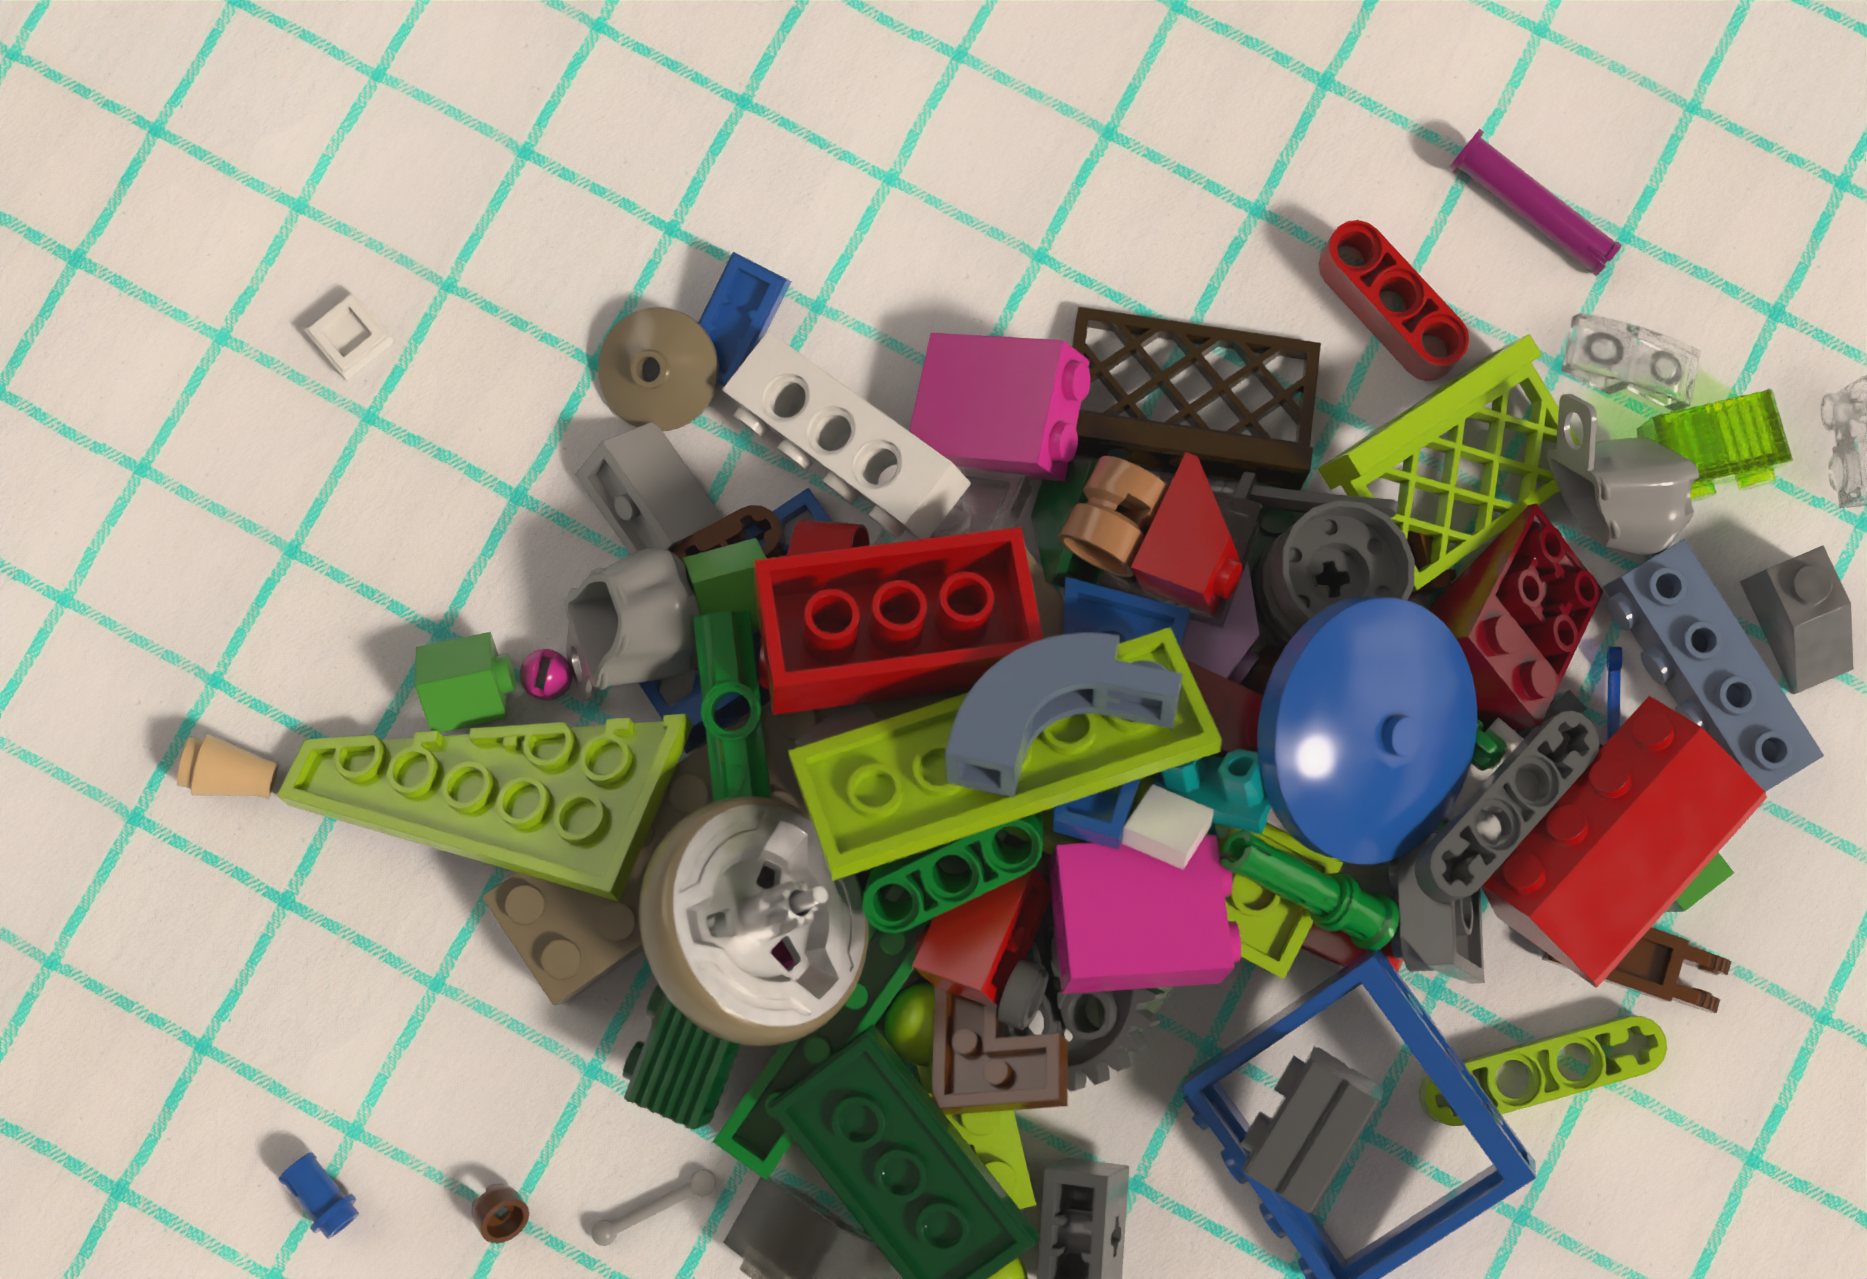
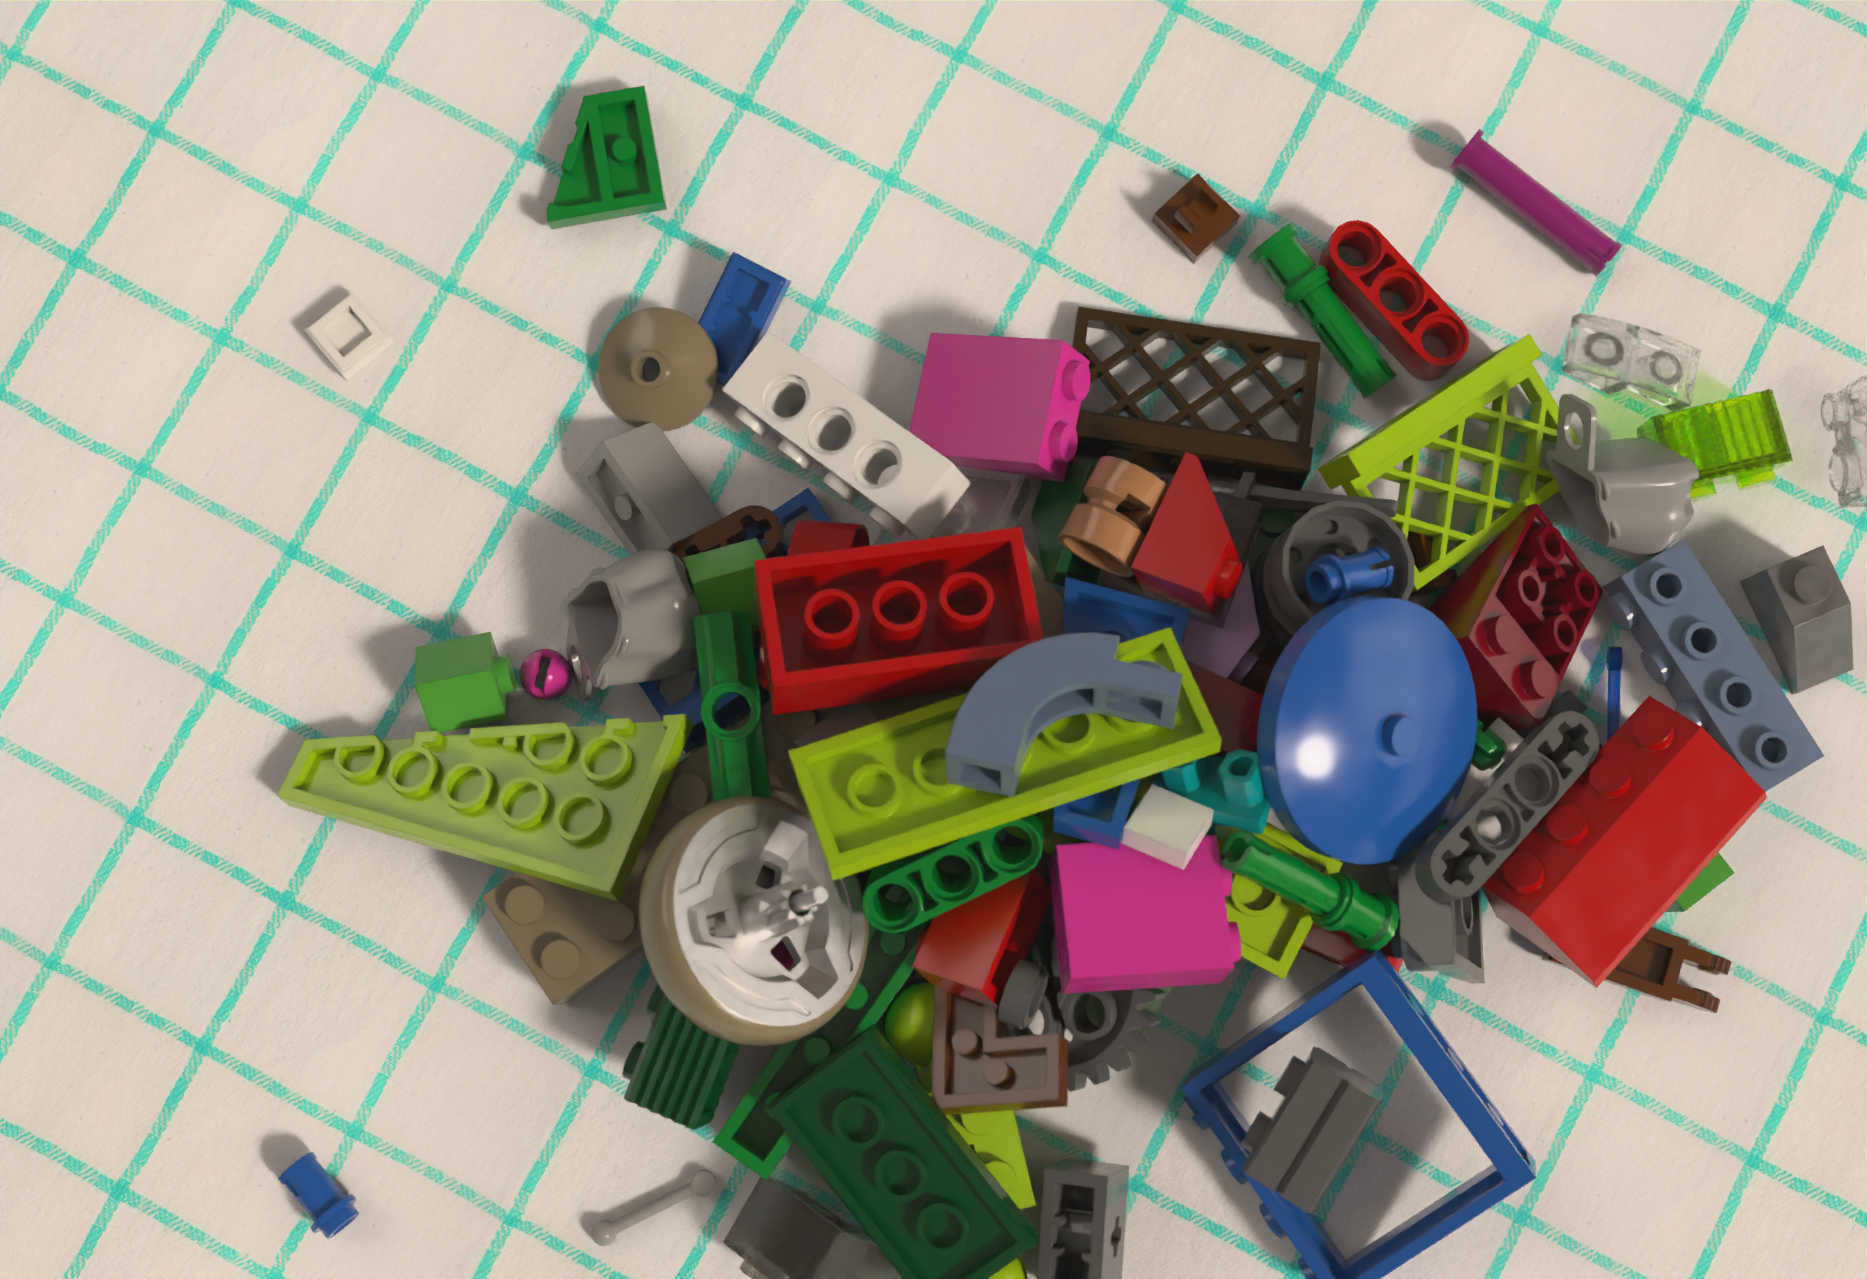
(223, 769): tan cone -> none
(489, 1223): reddish brown hinge -> none
(610, 163): none -> green wing
(1195, 218): none -> reddish brown tile
(1306, 288): none -> green pin
(1337, 578): none -> blue pin
(1540, 1062): lime beam -> none

